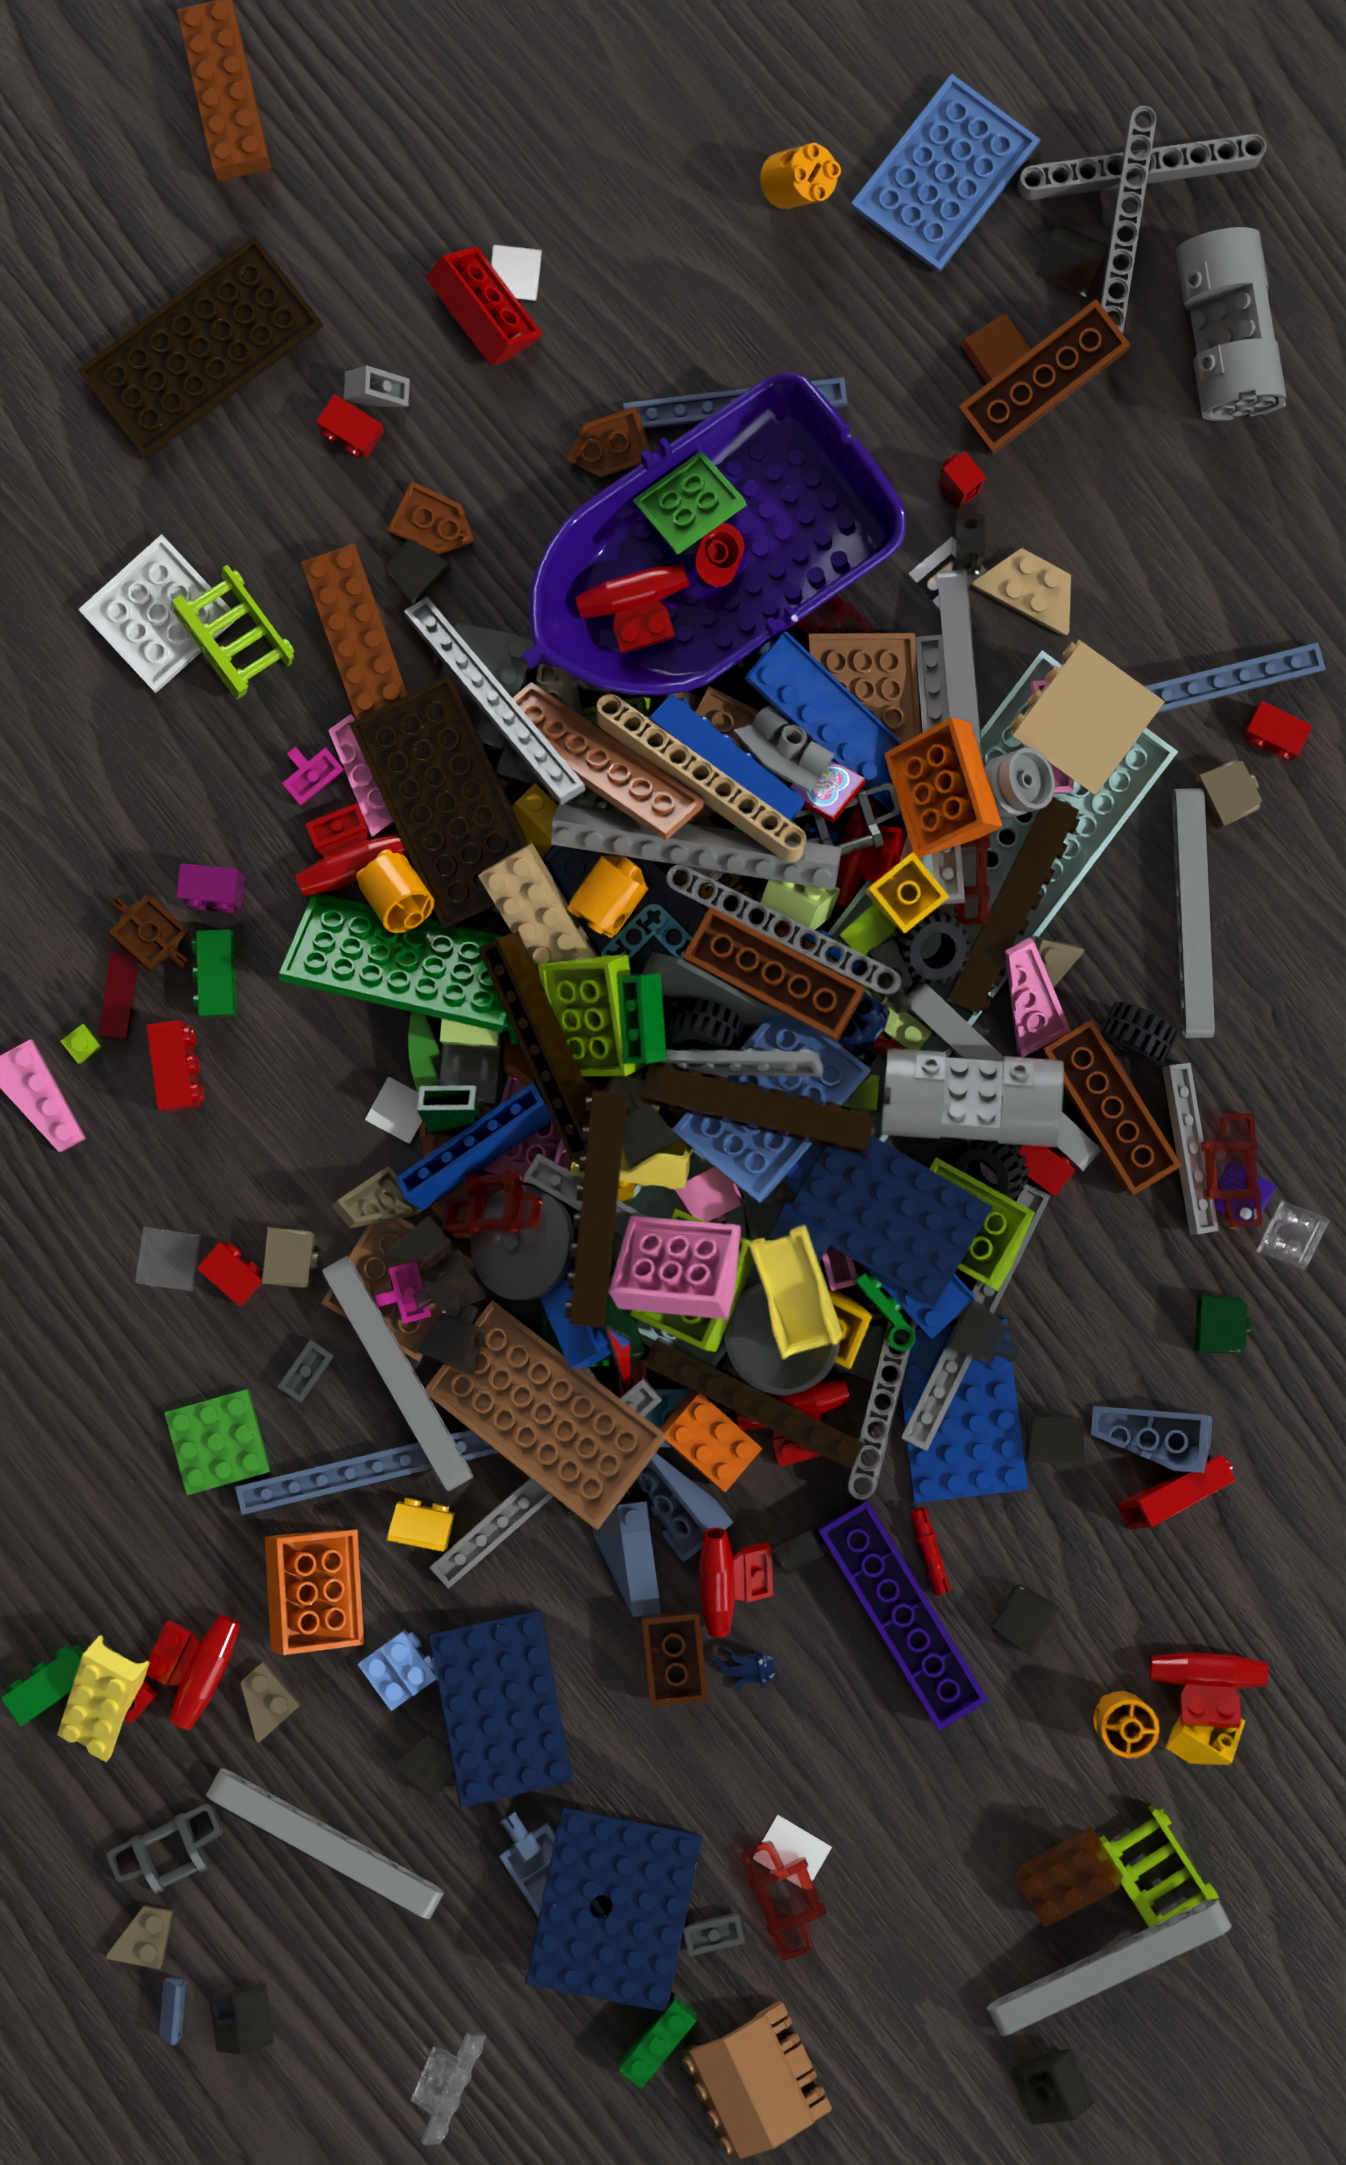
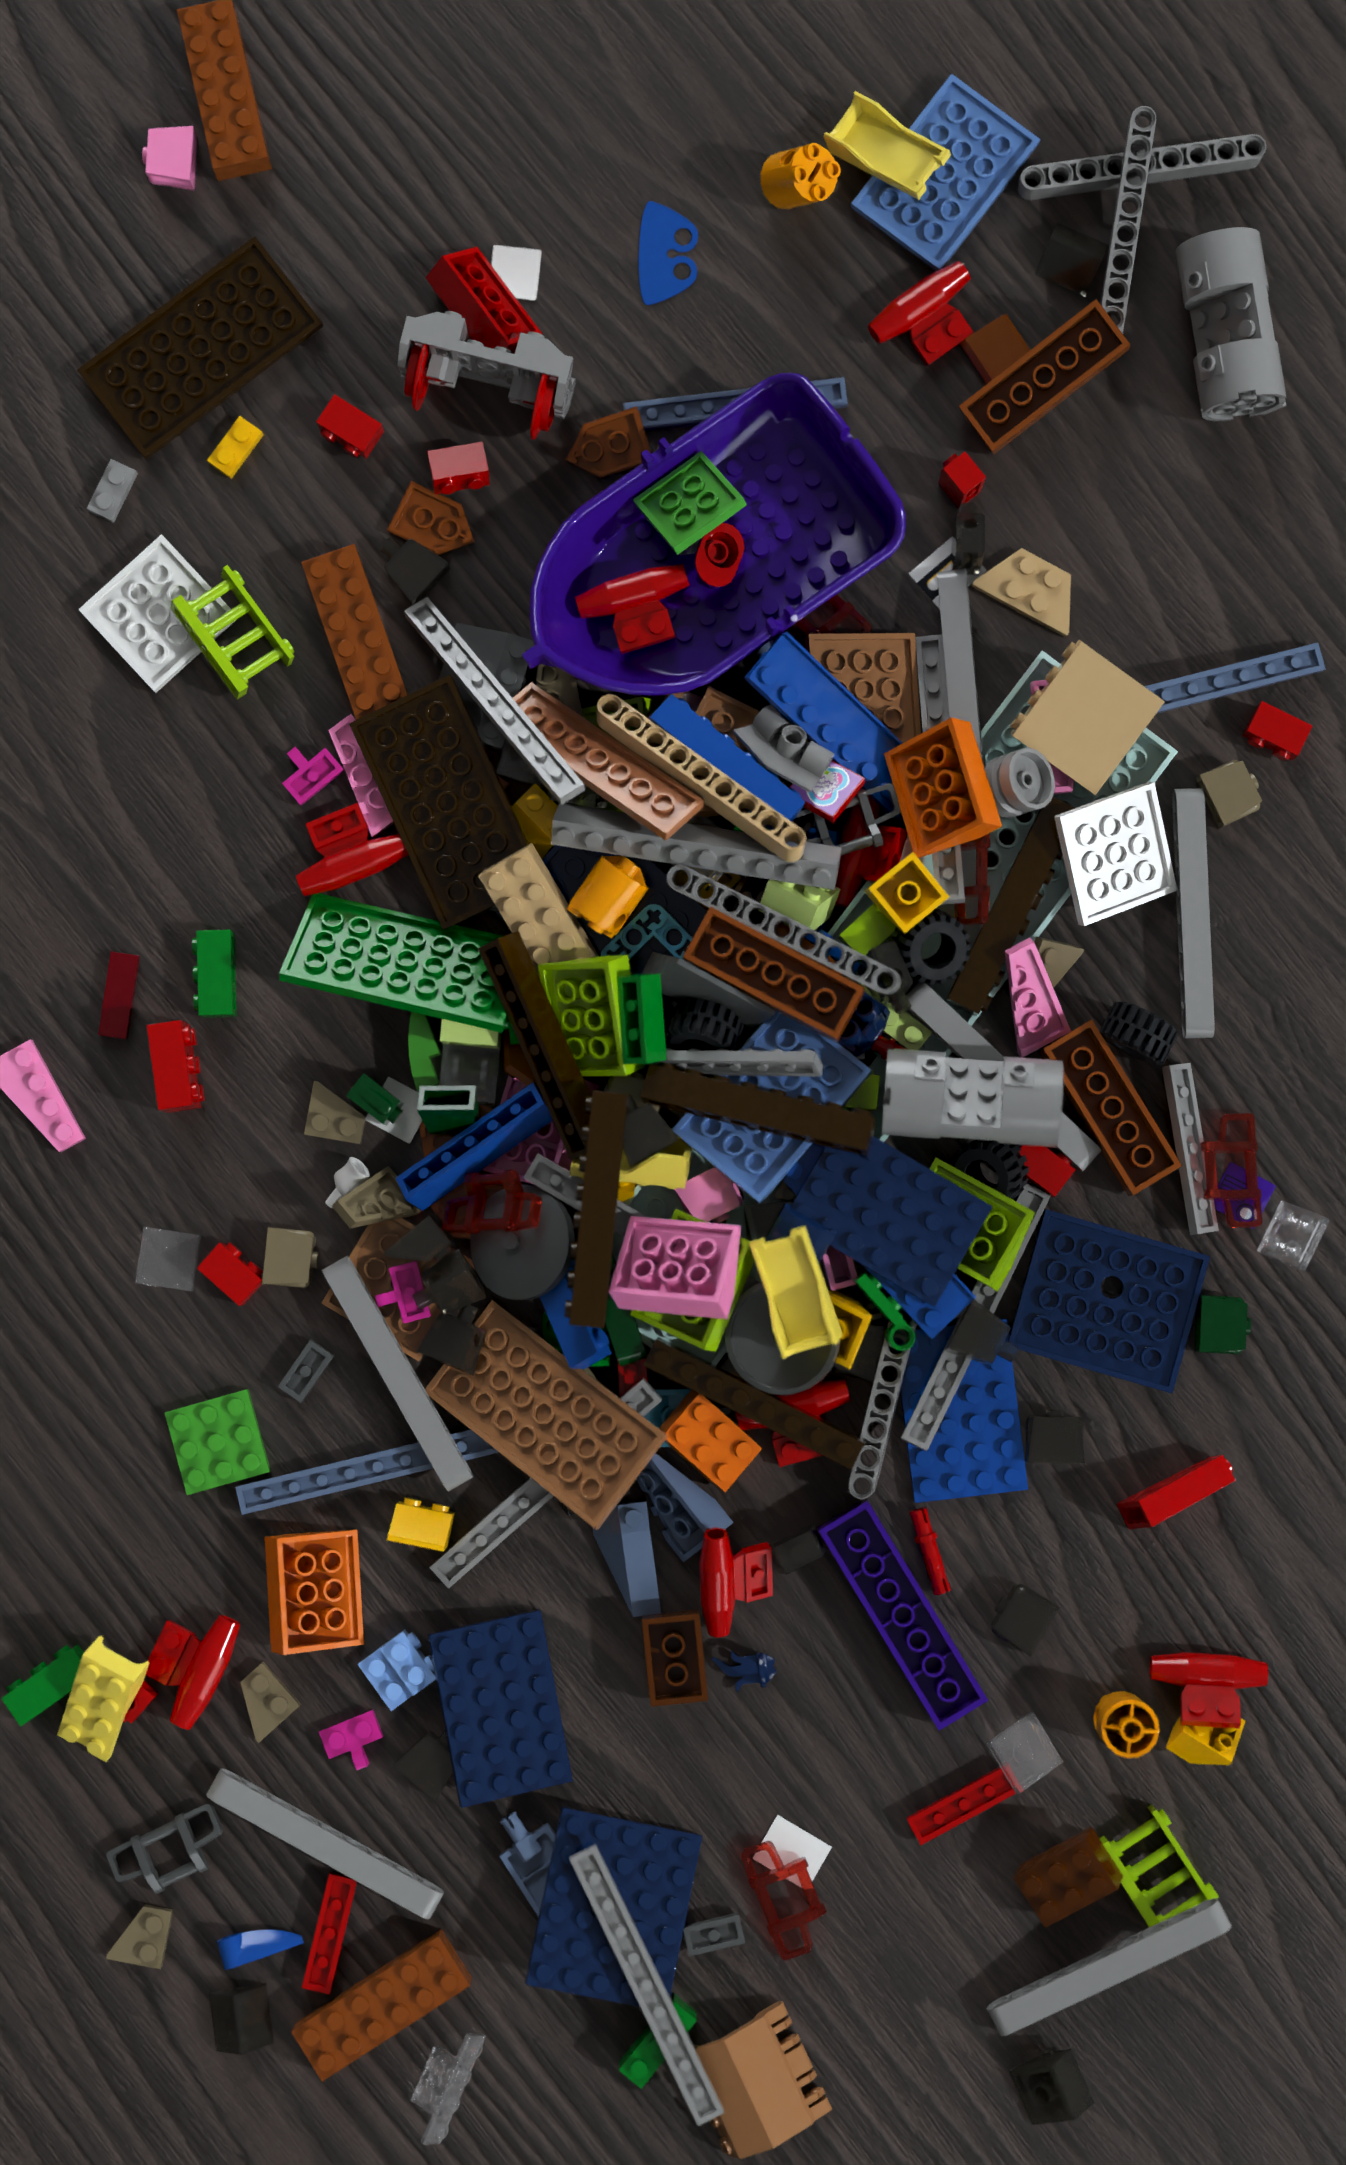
(81, 1043): lime plate -> none
(112, 490): none -> light grey plate
(149, 932): reddish brown plate -> none
(171, 156): none -> bright pink torso
(172, 2010): sand blue slope -> none
(210, 887): magenta brick -> none
(235, 447): none -> yellow plate
(254, 1945): none -> blue piece
(329, 1933): none -> red plate
(333, 1117): none -> dark tan wing
(347, 1179): none -> white piece
(351, 1736): none -> dark pink plate
(376, 387): light grey slope -> none
(376, 1100): none -> dark green torso
(381, 2005): none -> dark orange brick
(395, 892): light orange cylinder -> none
(439, 350): none -> light grey piece
(458, 468): none -> brick
(623, 1356): sticker -> none
(646, 1984): none -> light grey plate
(655, 267): none -> blue piece
(884, 147): none -> light yellow piece
(925, 312): none -> red plate
(960, 1805): none -> red plate
(1024, 1752): none -> clear tile
(1115, 853): none -> white plate
(1125, 1337): none -> dark blue plate
(1166, 1438): sand blue wedge -> none

